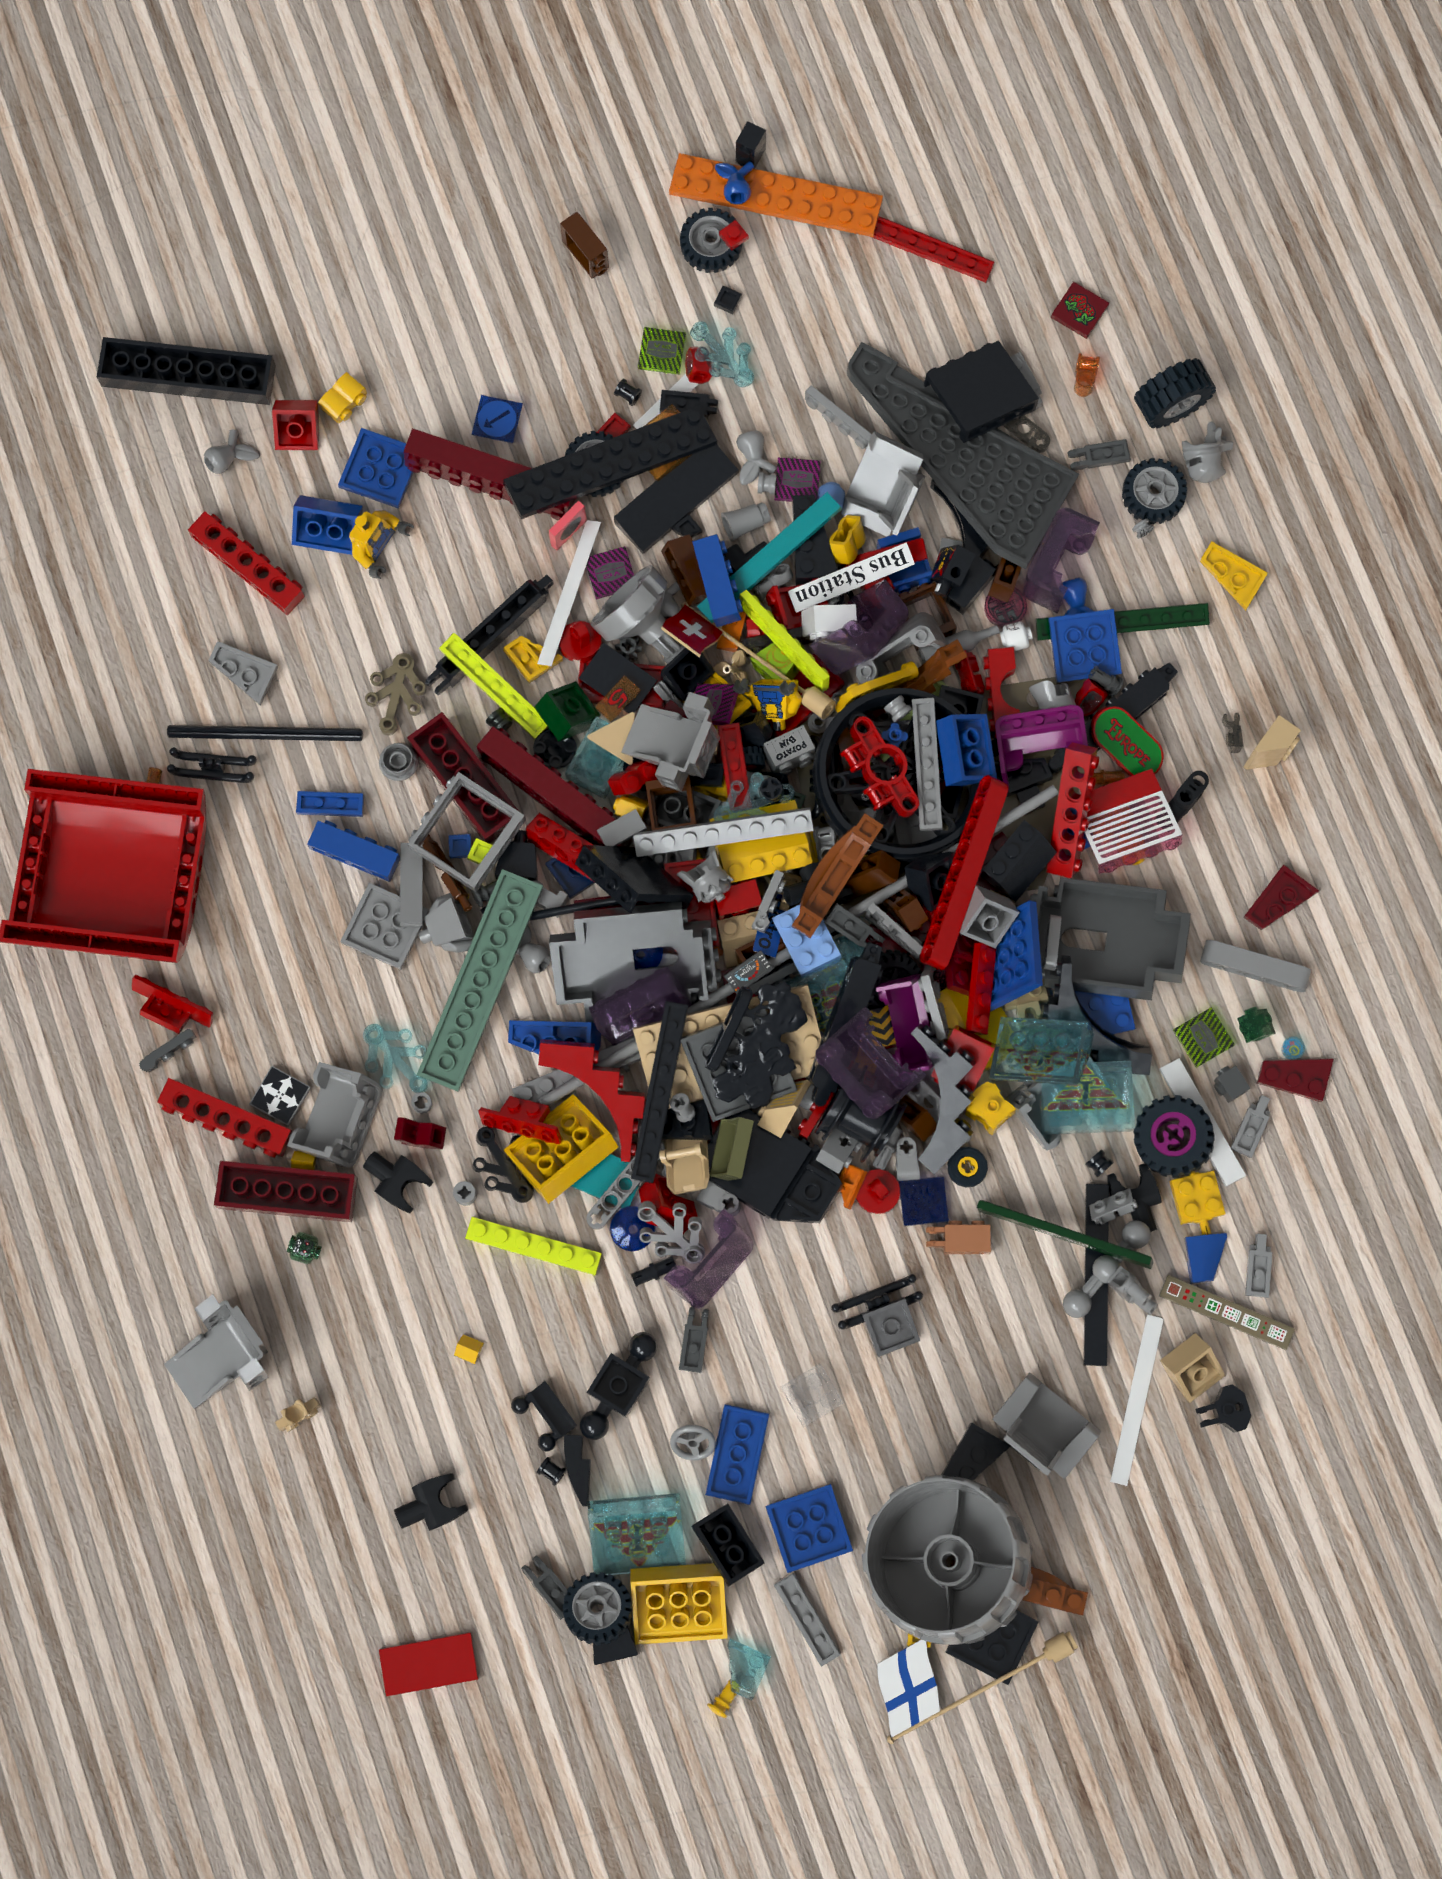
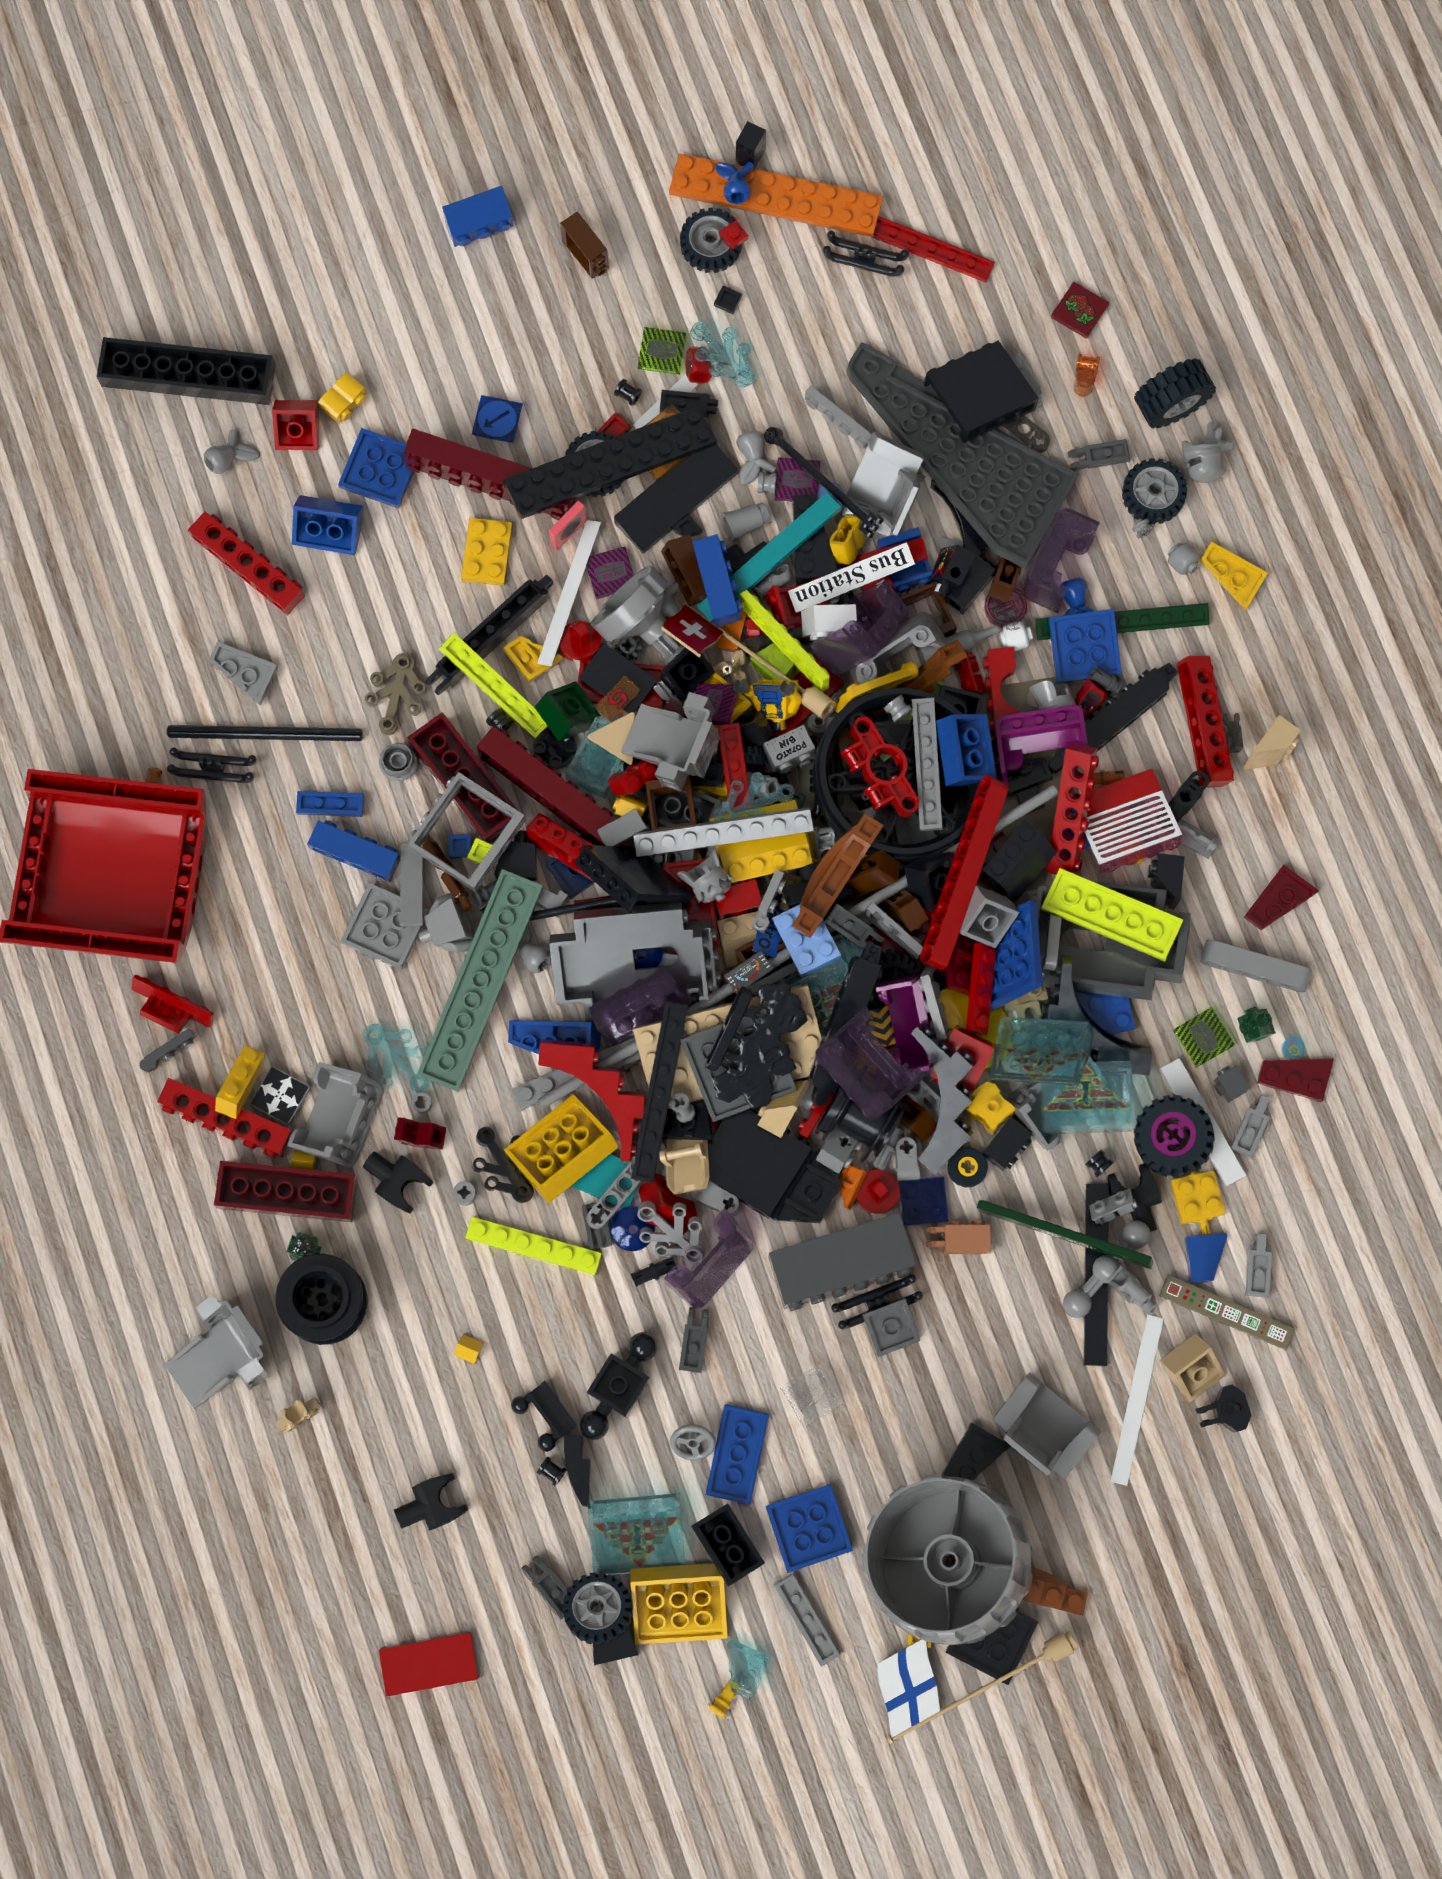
(240, 1081): none -> yellow brick
(305, 1275): none -> black wheel
(371, 537): yellow torso -> none
(478, 216): none -> blue slope
(486, 551): none -> yellow plate
(522, 1118): red bracket -> none
(598, 1234): none -> dark grey tile
(731, 1148): olive container -> none
(771, 785): black wheel -> none
(842, 1262): none -> dark grey brick
(864, 256): none -> black piece
(868, 520): none -> black hinge
(894, 729): blue plate -> none
(1007, 1144): none -> black brick
(1112, 914): none -> neon yellow plate
(1126, 741): green tile -> none
(1167, 874): none -> black slope
(1183, 558): none -> light grey head
(1197, 839): none -> light grey hinge
(1205, 720): none -> red brick

